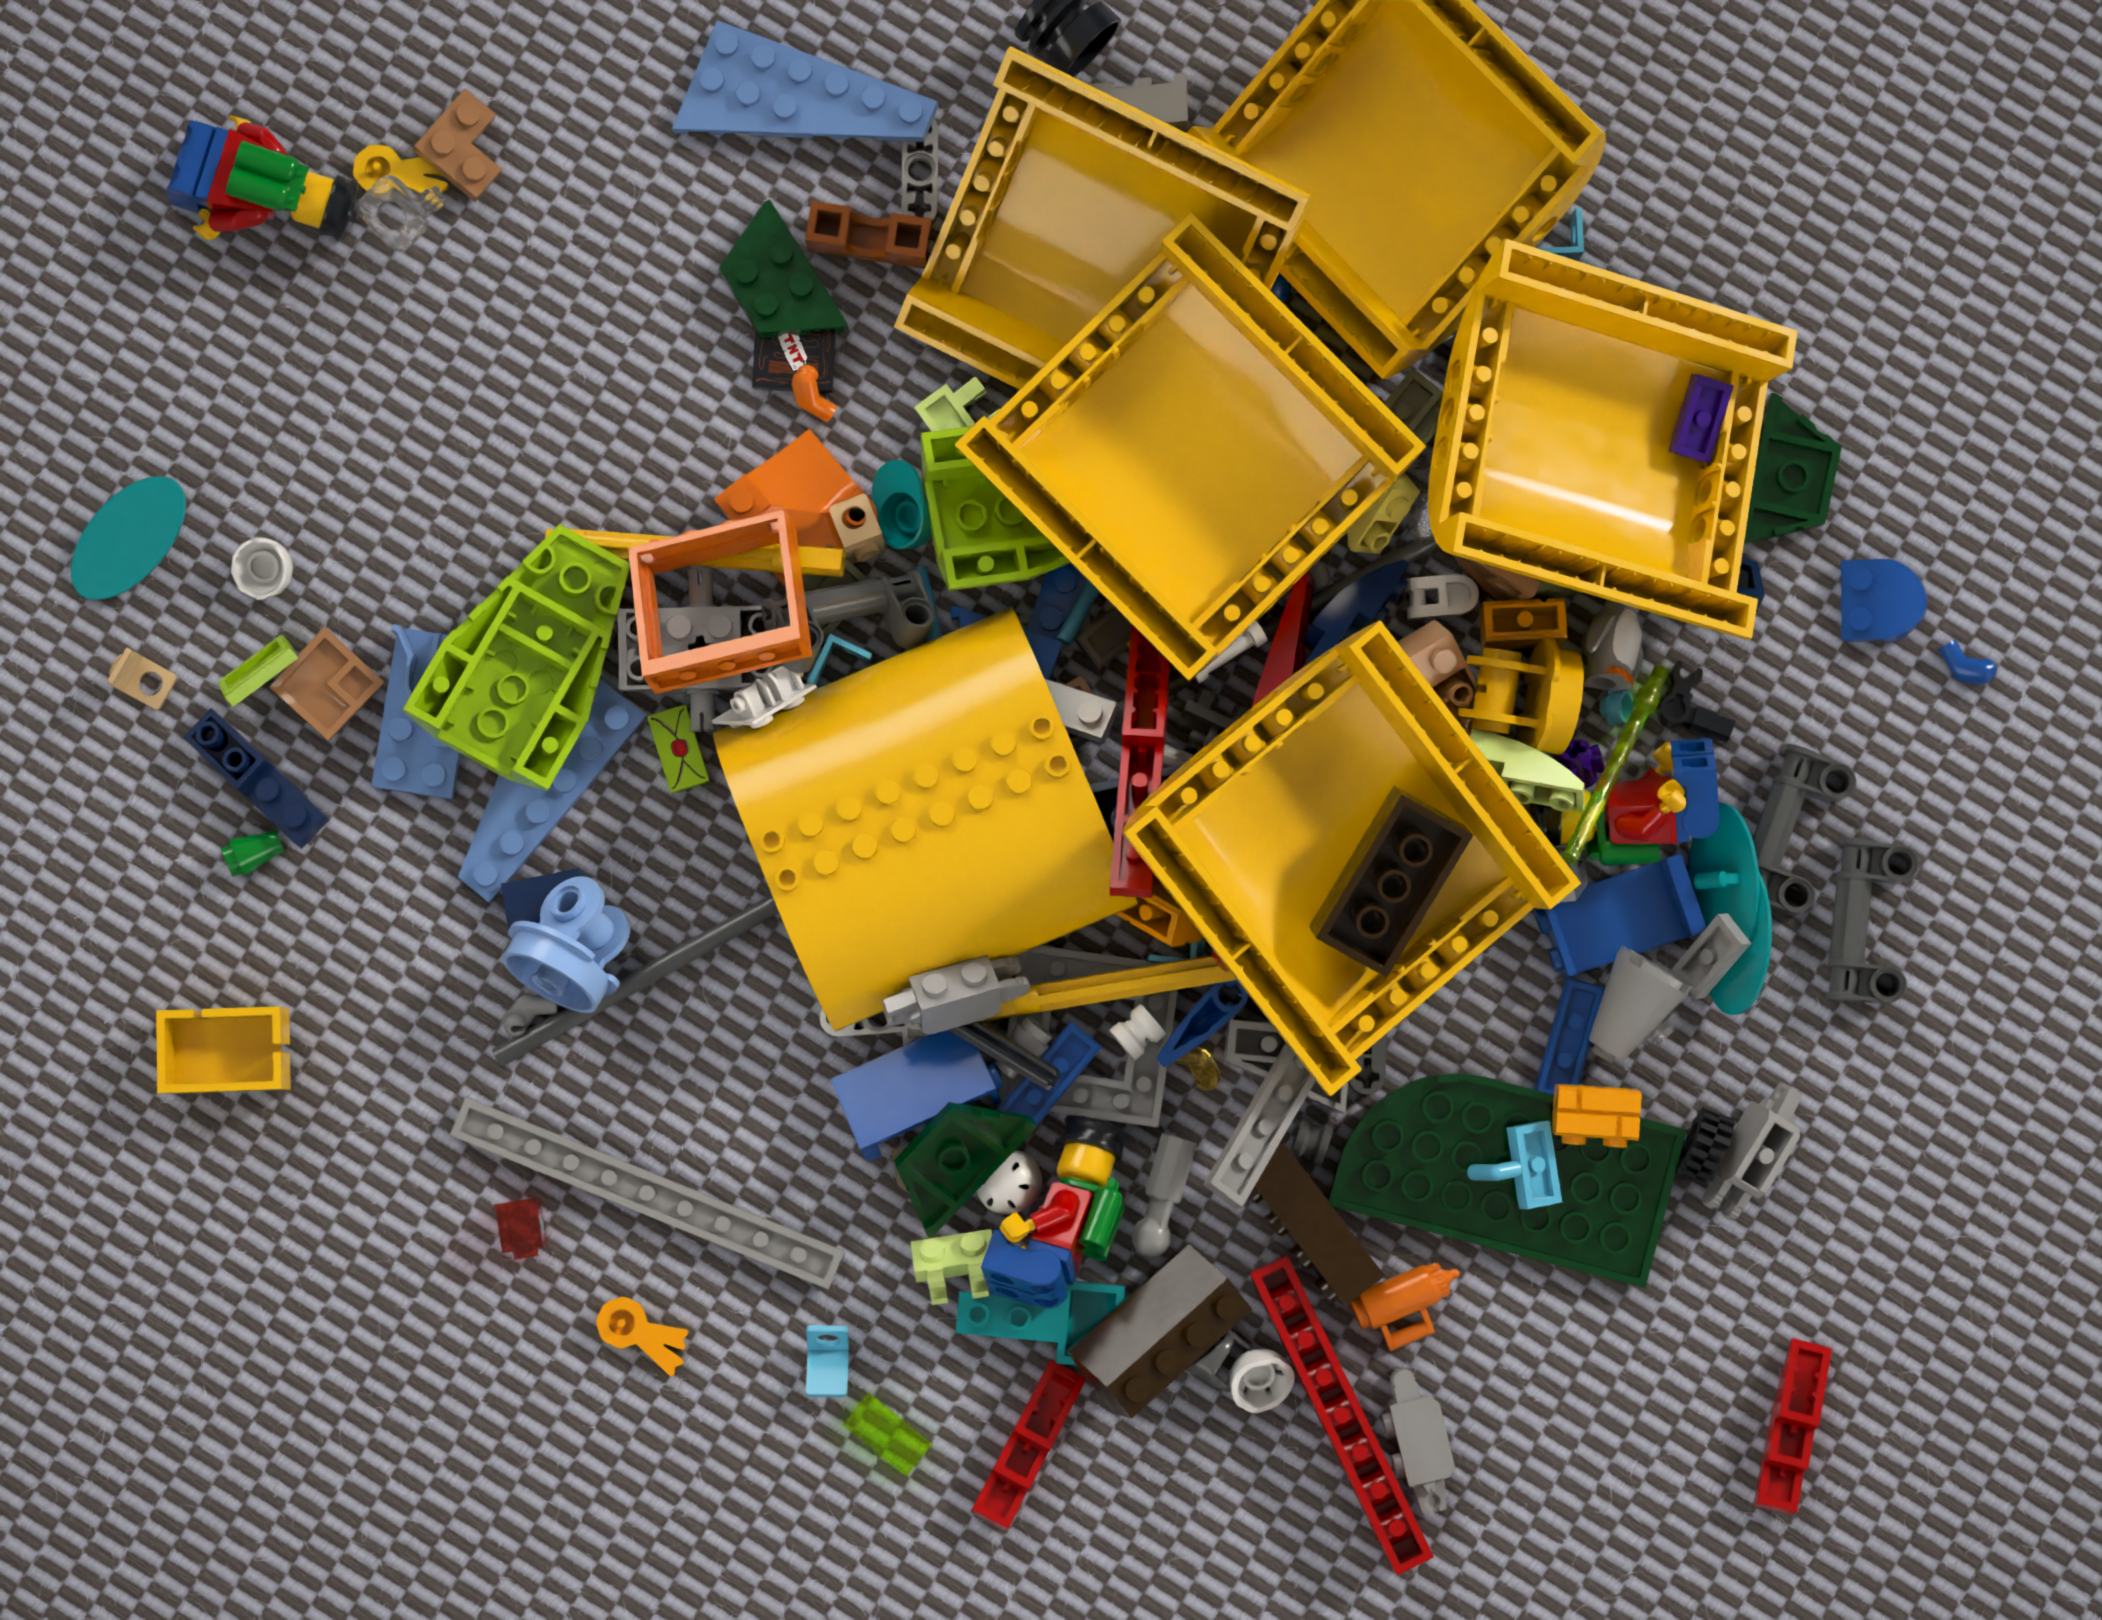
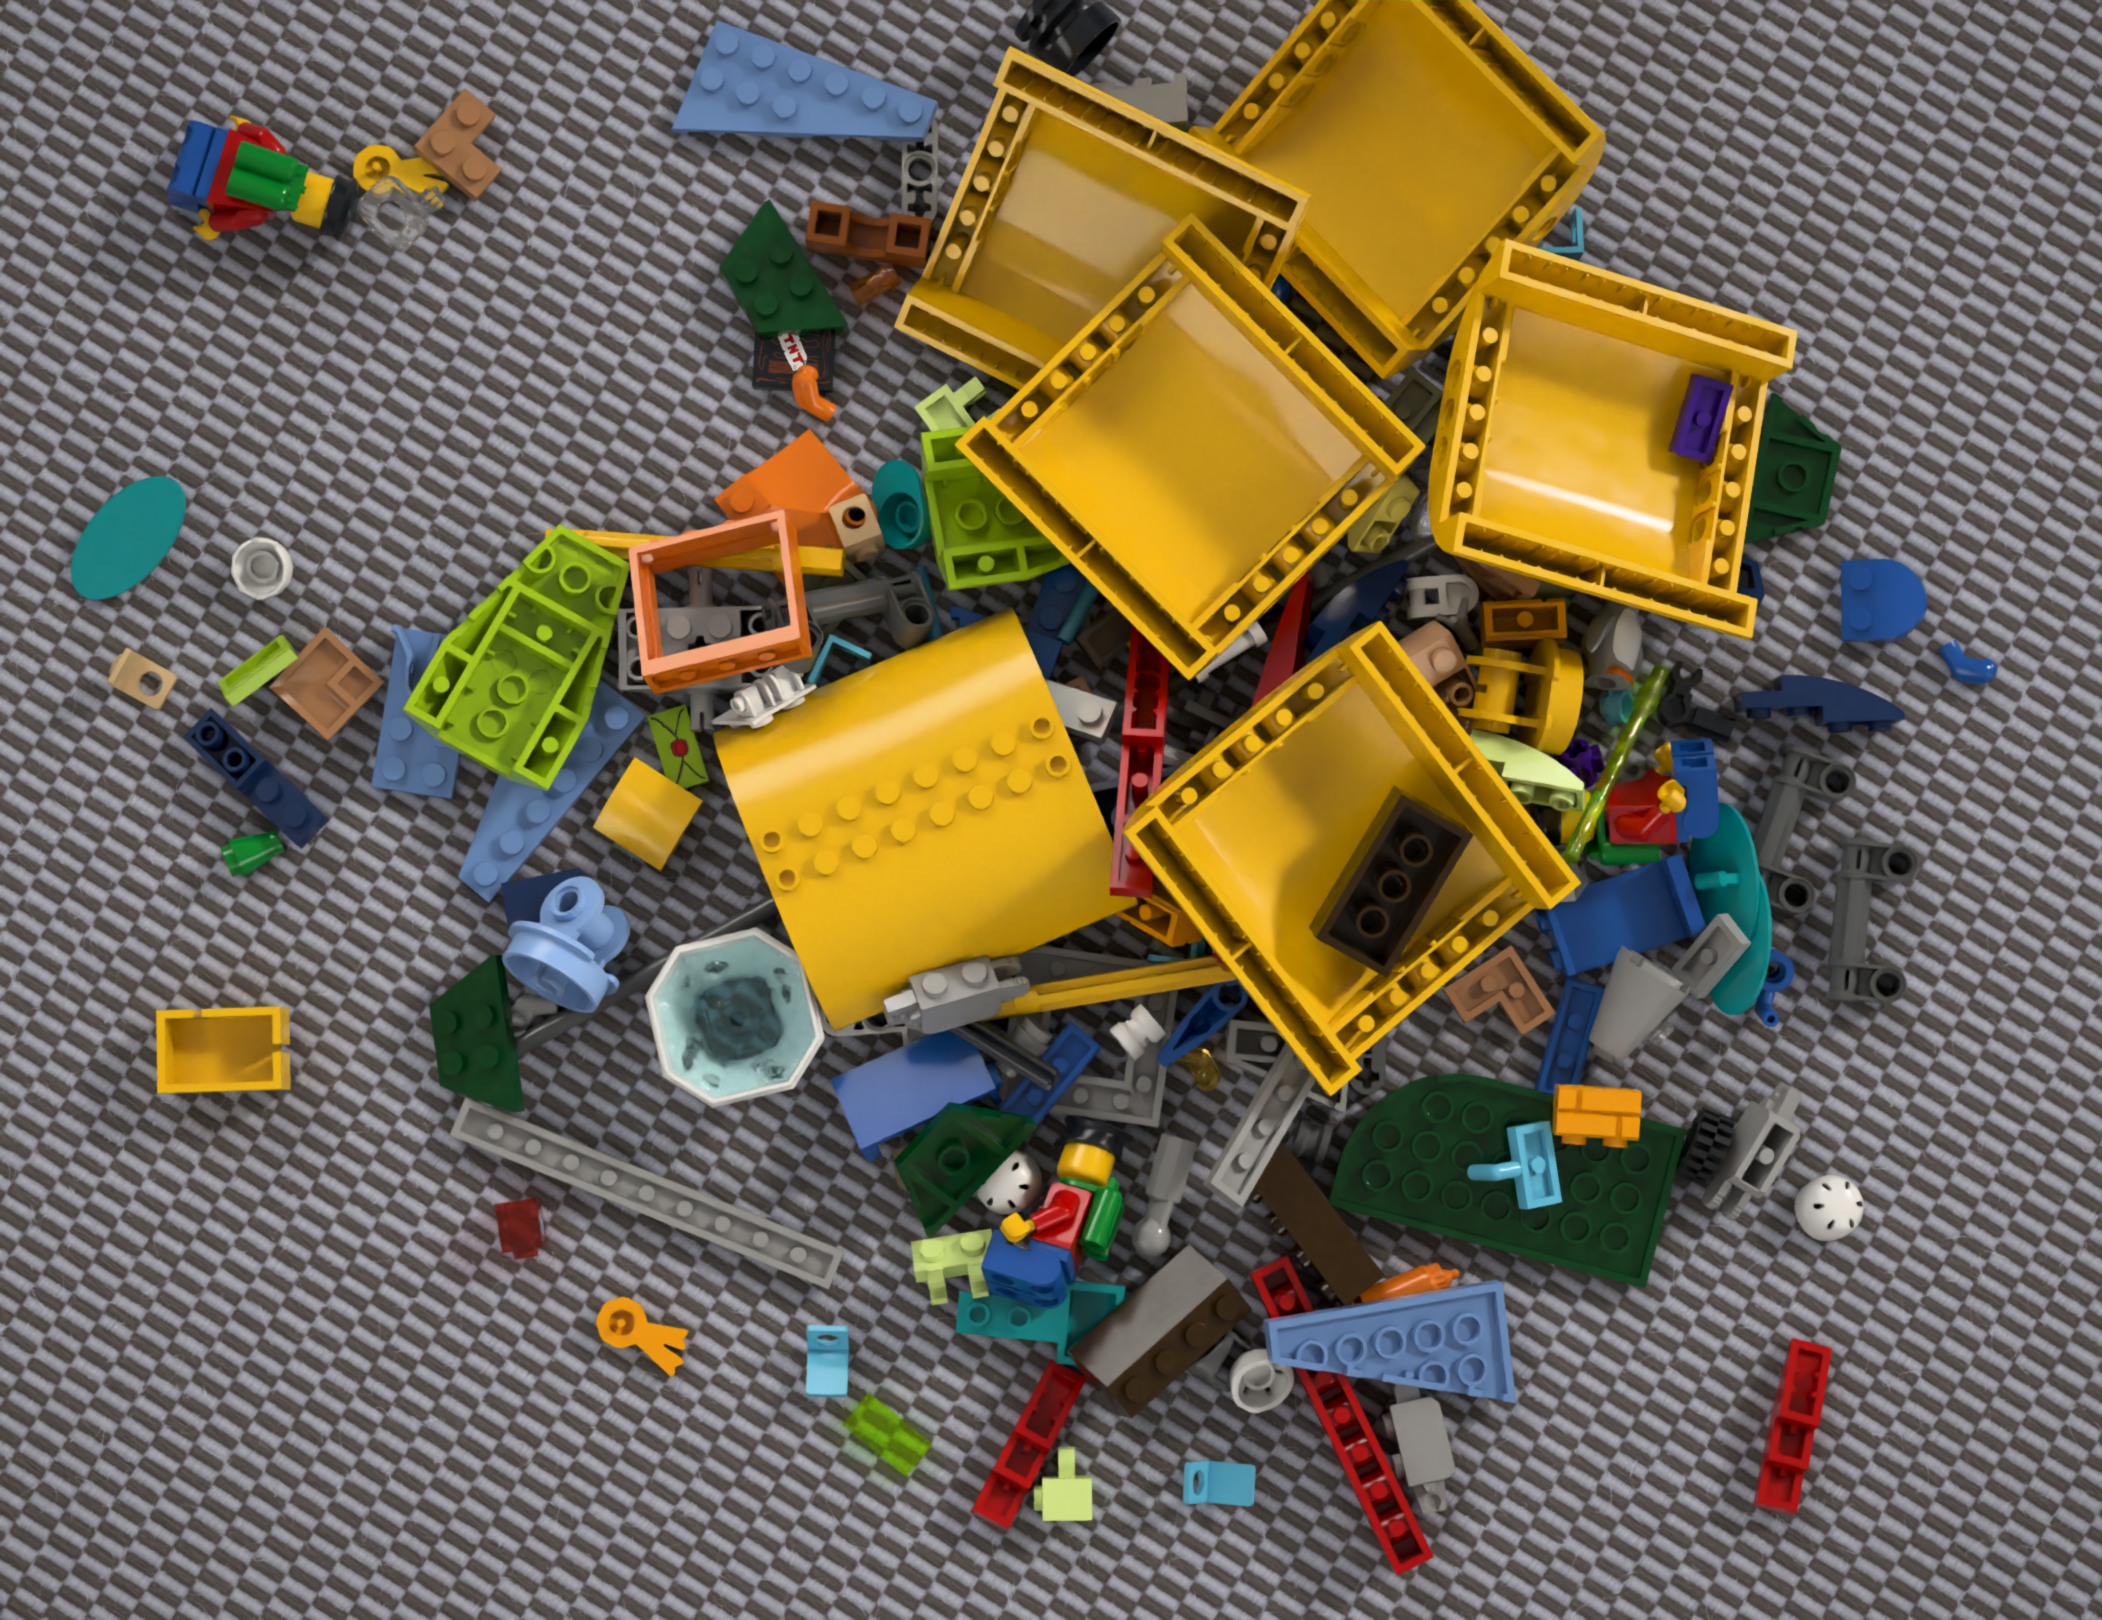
(477, 1038): none -> dark green wing
(647, 814): none -> yellow slope
(693, 1011): none -> clear light blue rock
(874, 284): none -> clear orange pin
(1065, 1495): none -> yellowish green brick
(1219, 1483): none -> medium azure bracket
(1422, 1340): none -> medium blue wing
(1461, 626): none -> light grey bar
(1501, 981): none -> medium nougat plate
(1774, 983): none -> blue plate
(1834, 702): none -> dark blue slope
(1837, 1205): none -> white helmet

